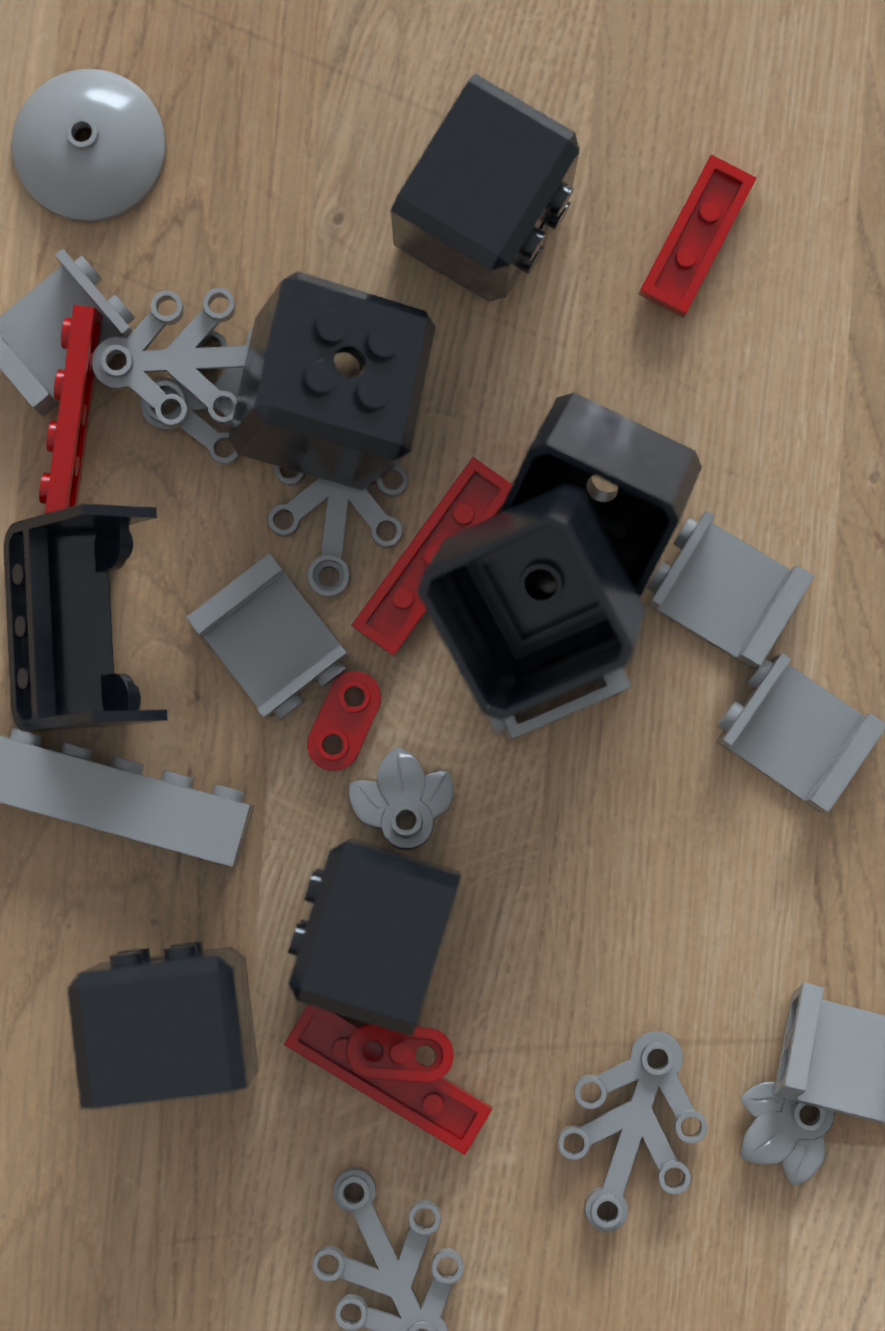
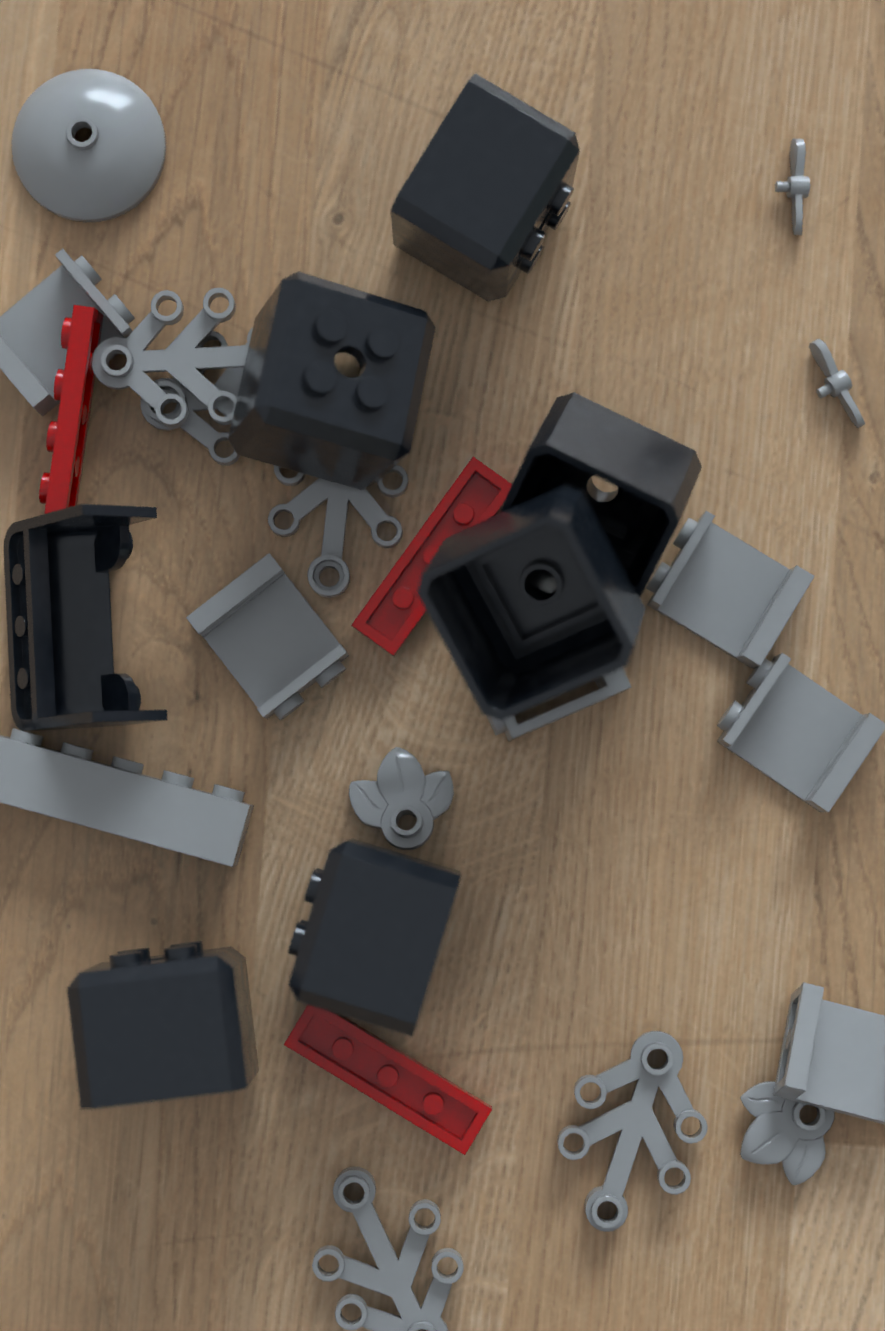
(343, 720): red plate -> none
(399, 1054): red plate -> none
(697, 236): red plate -> none
(797, 184): none -> light grey piece
(837, 381): none -> light grey piece

